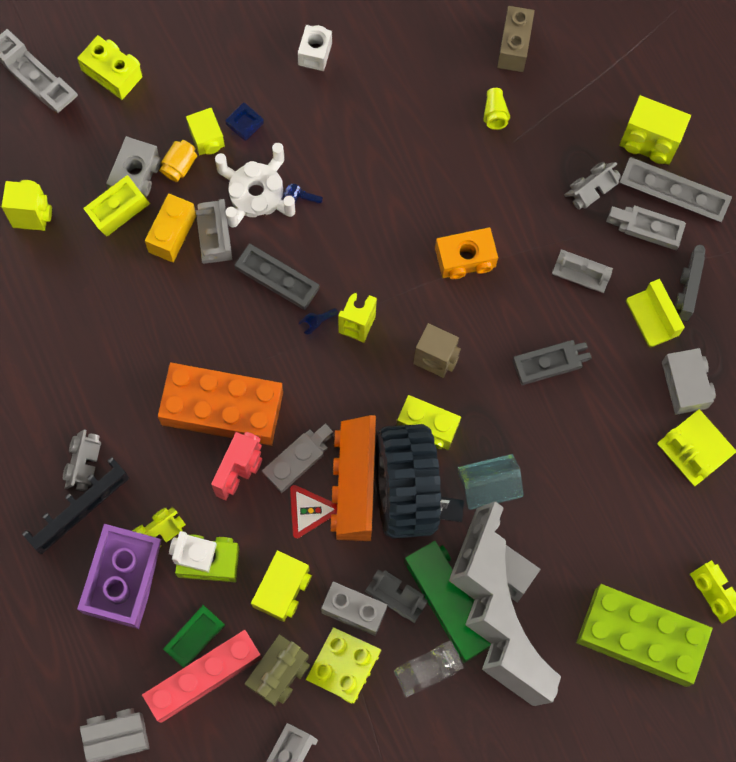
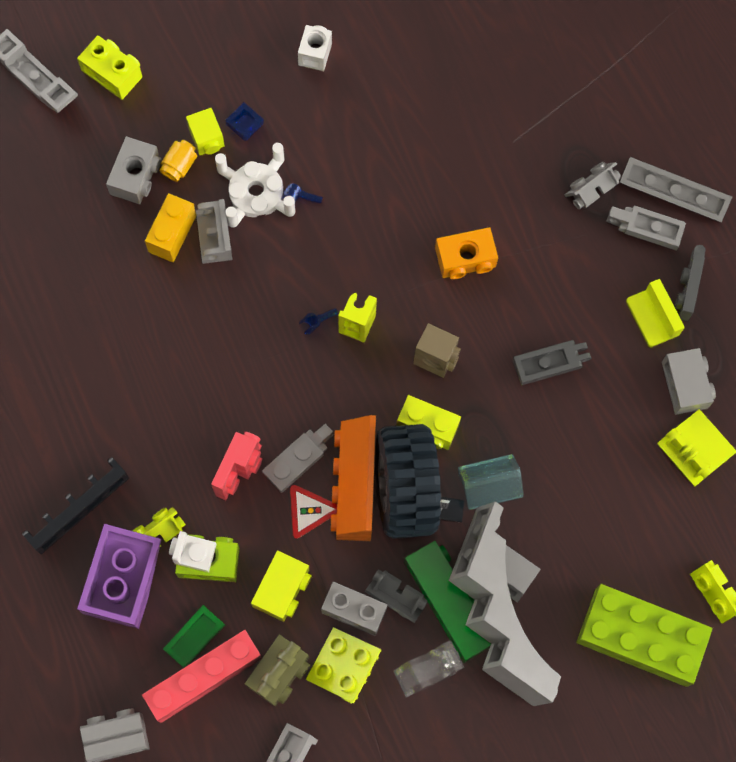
(26, 205): neon yellow brick -> none
(82, 449): light grey hinge -> none
(116, 206): neon yellow panel -> none
(220, 403): orange brick -> none
(277, 276): dark grey plate -> none
(496, 110): neon yellow cone -> none
(515, 39): dark tan brick -> none
(582, 271): light grey hinge -> none
(654, 130): neon yellow brick -> none

